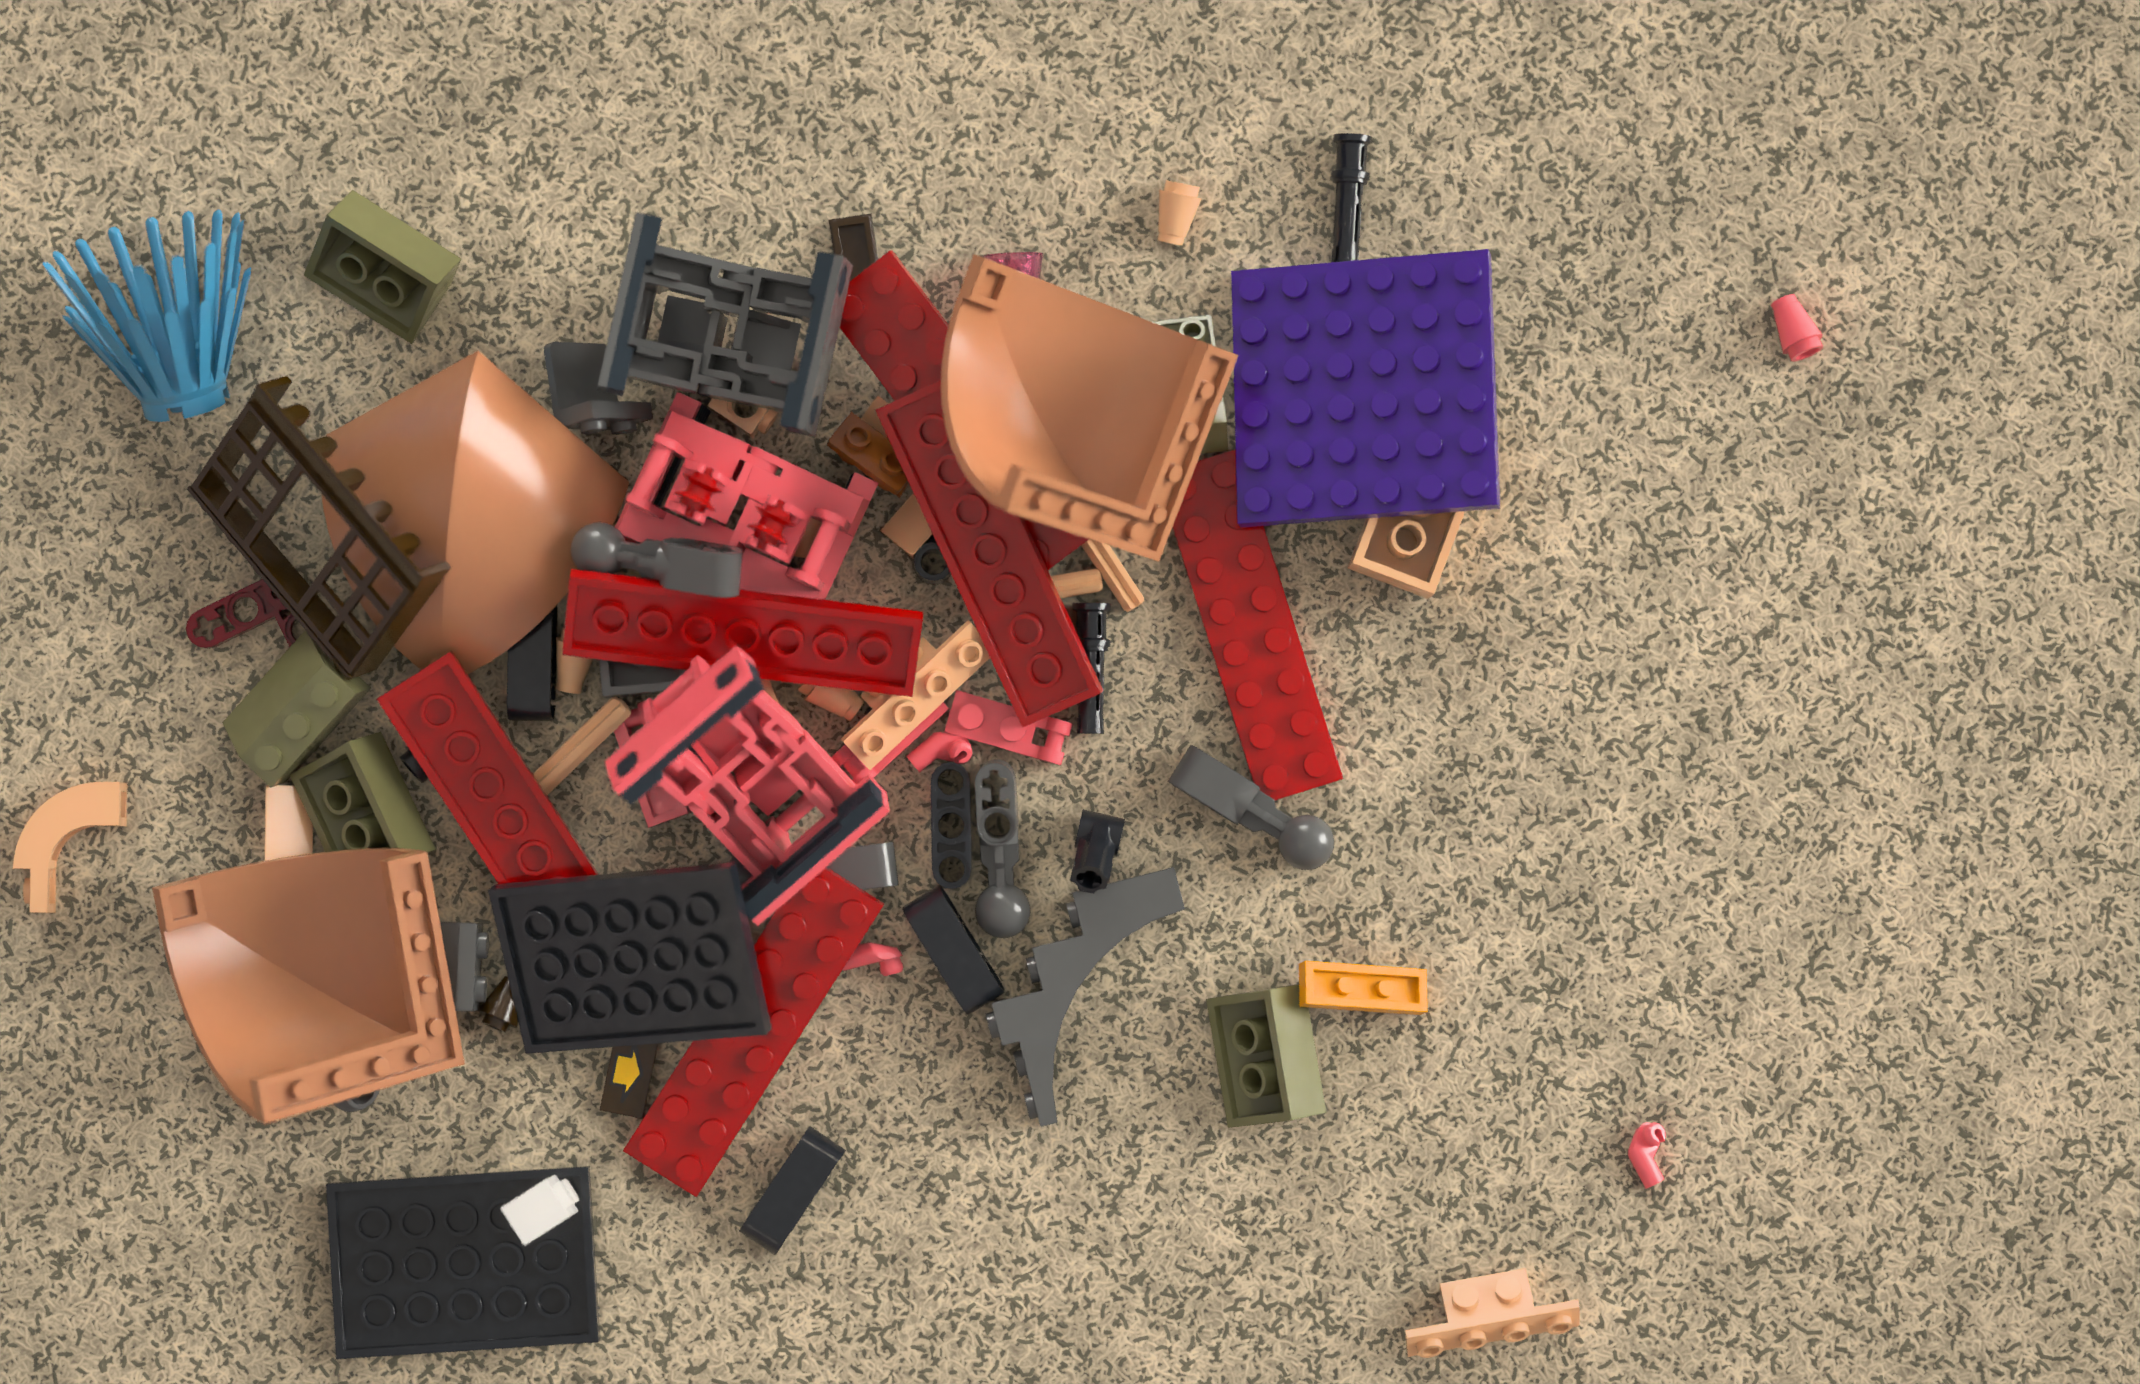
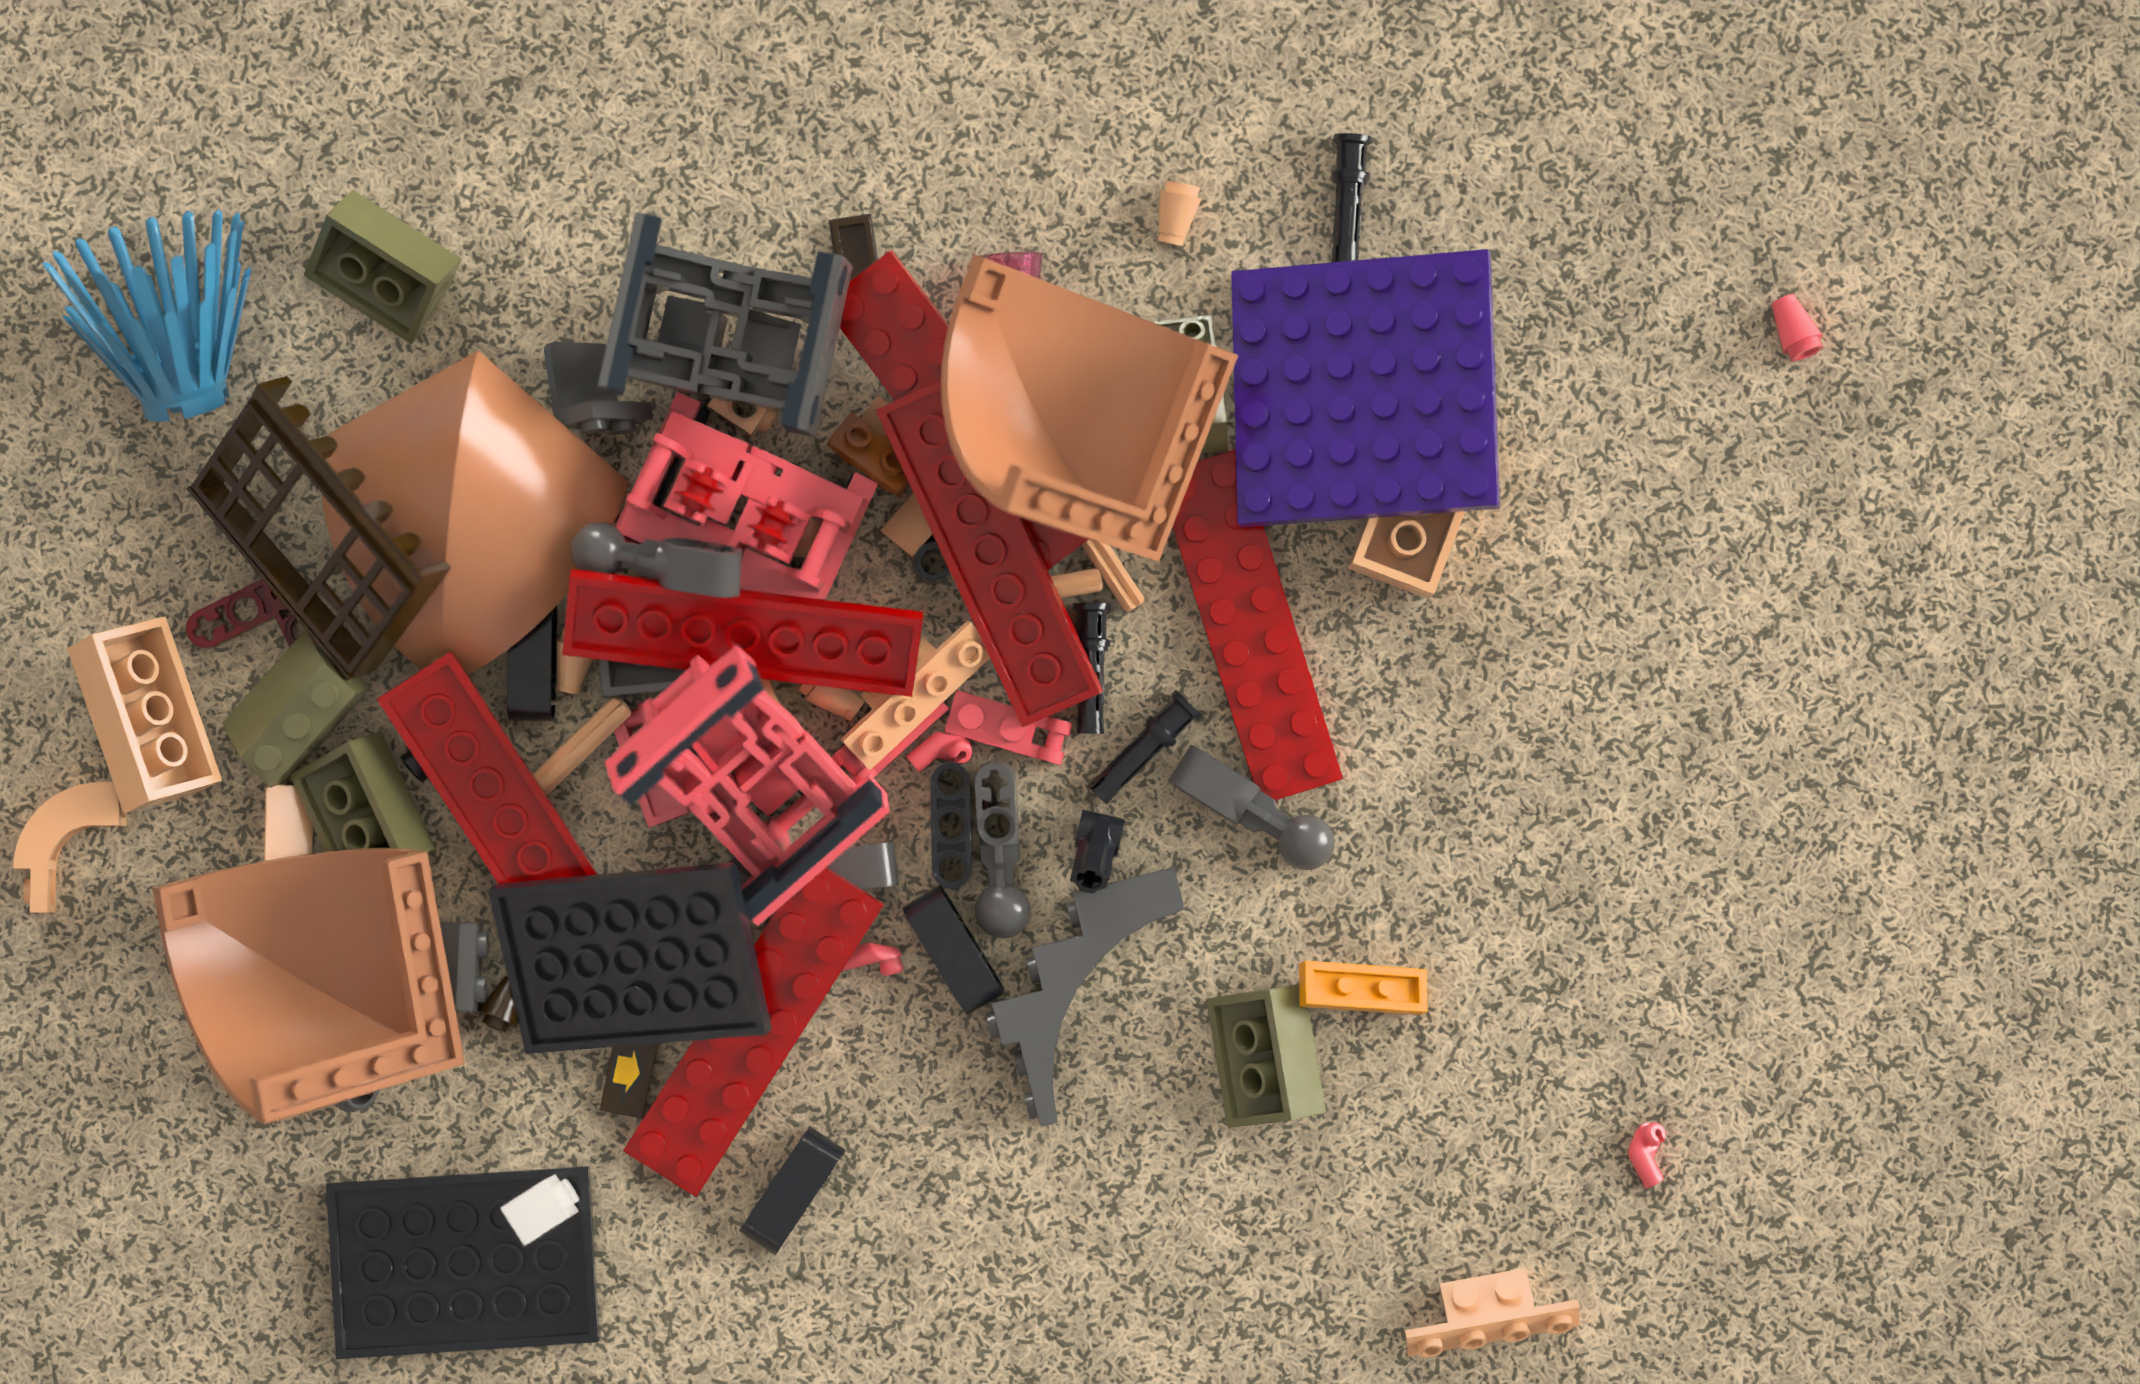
(144, 714): none -> light nougat brick
(1159, 733): none -> black pin

